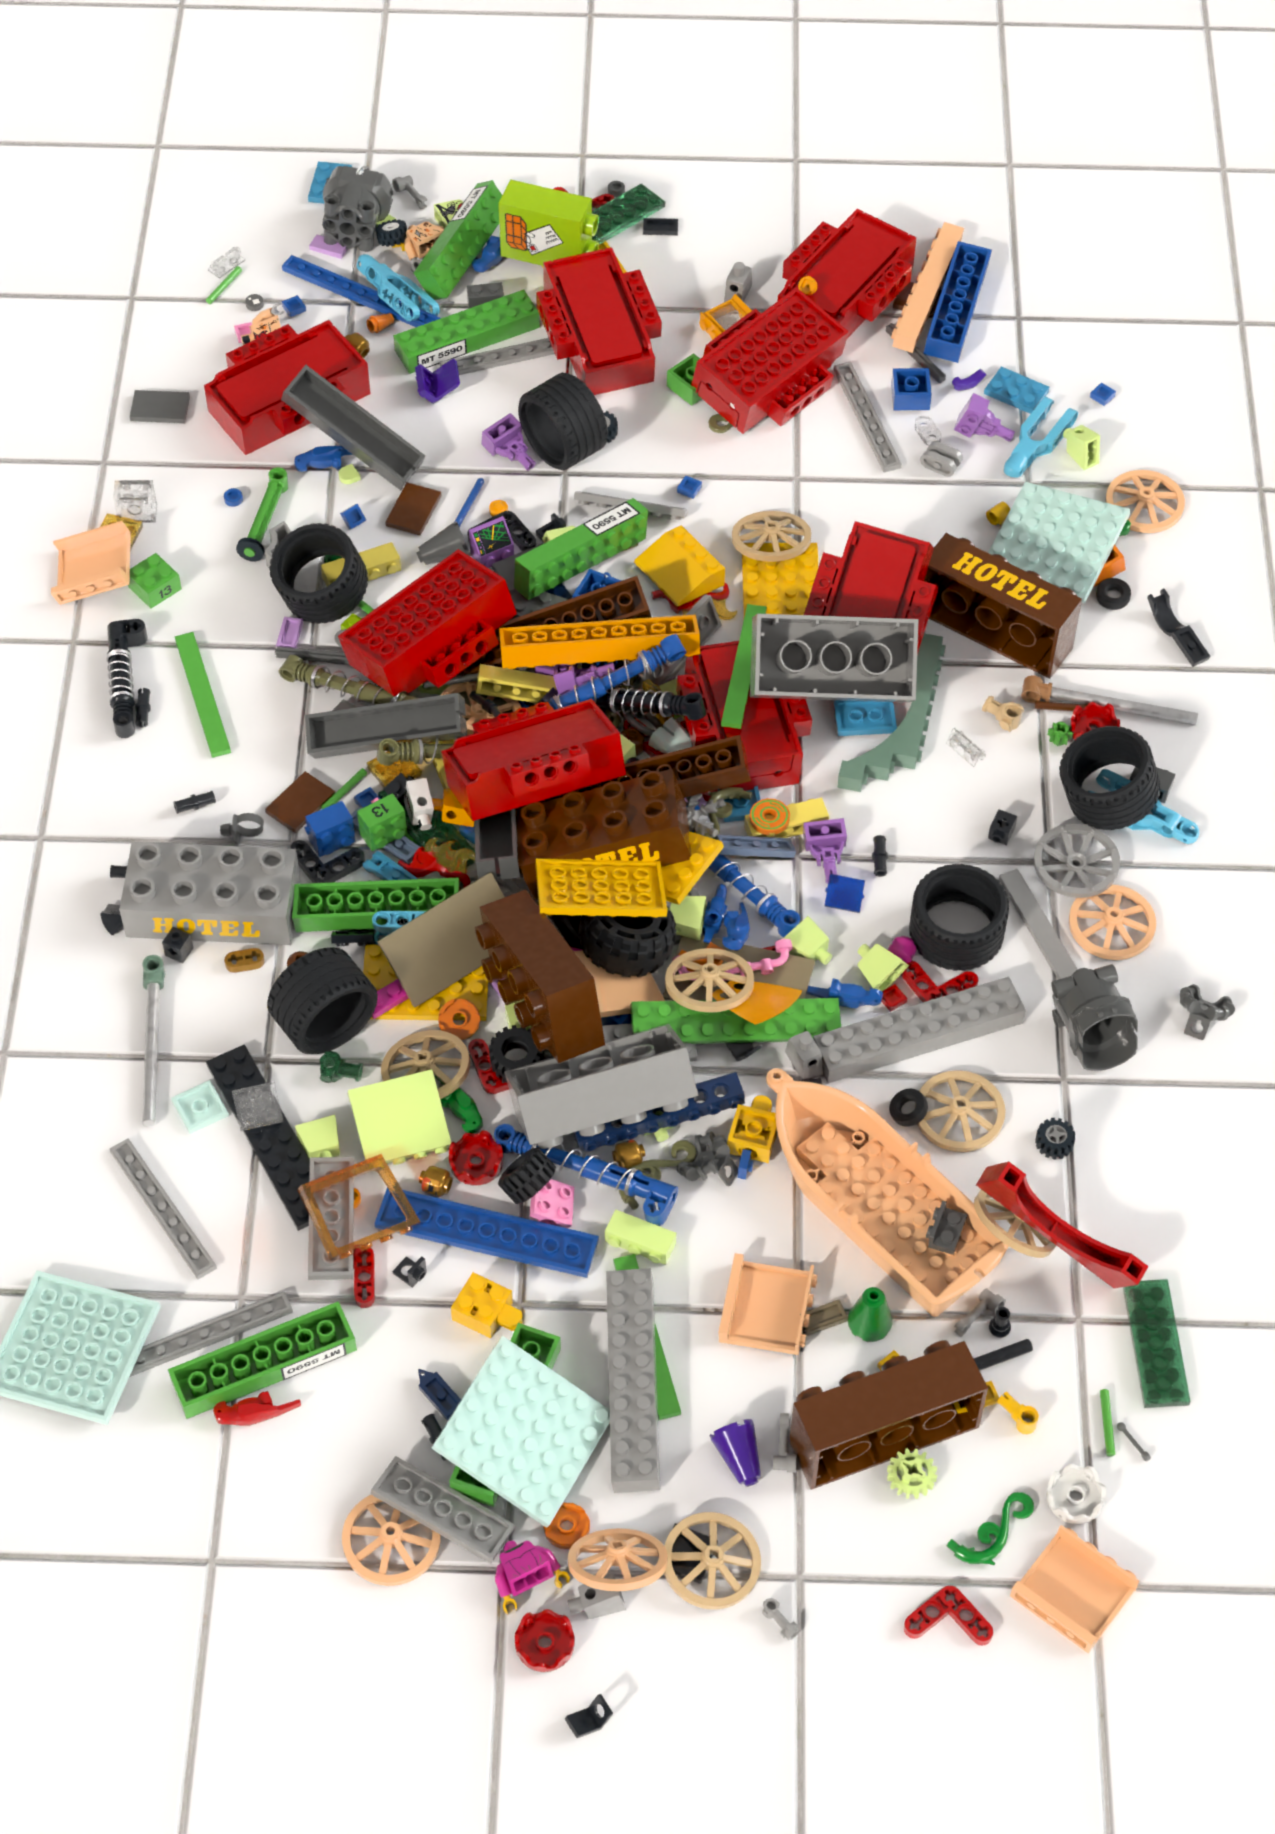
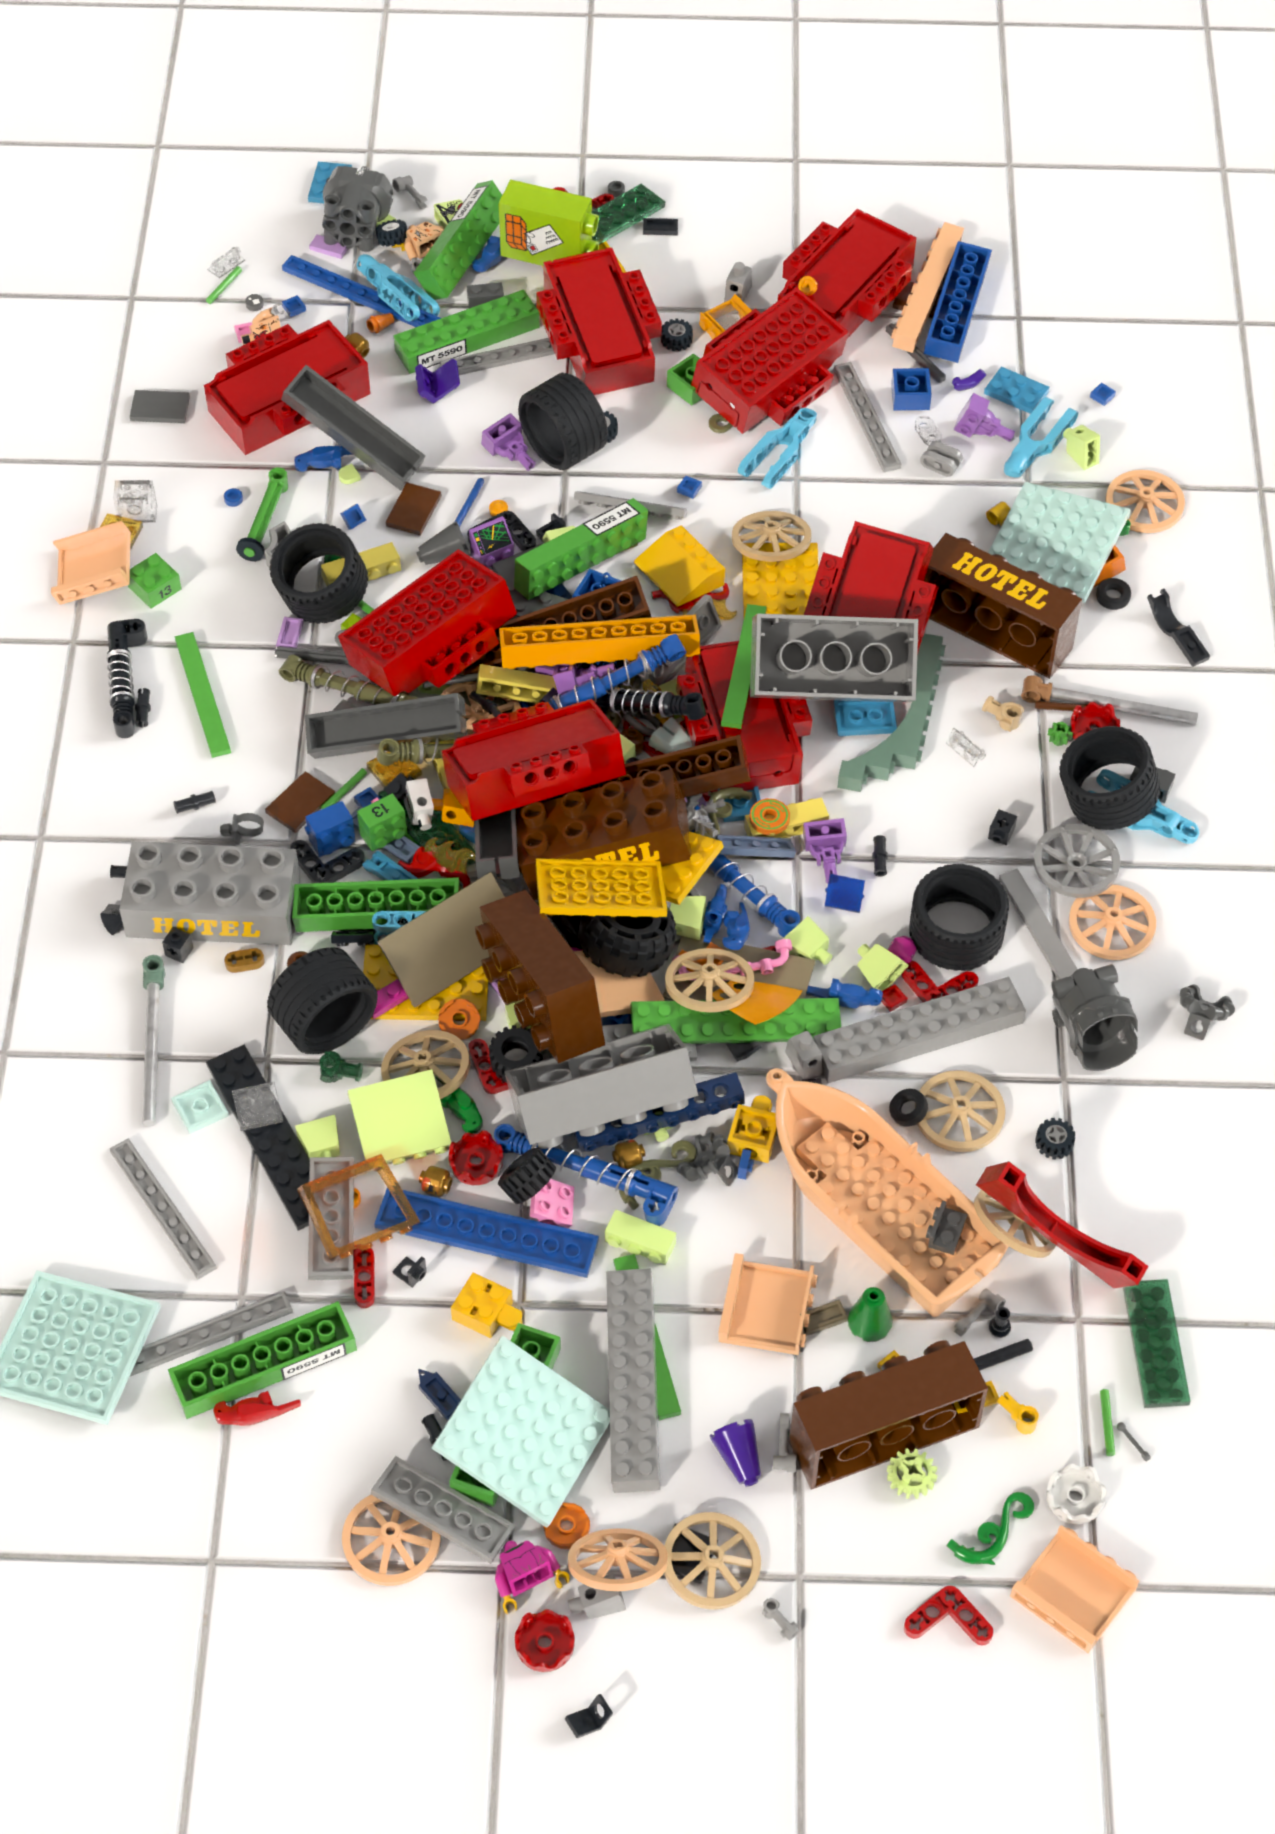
(676, 334): none -> black wheel
(792, 435): none -> medium azure piece

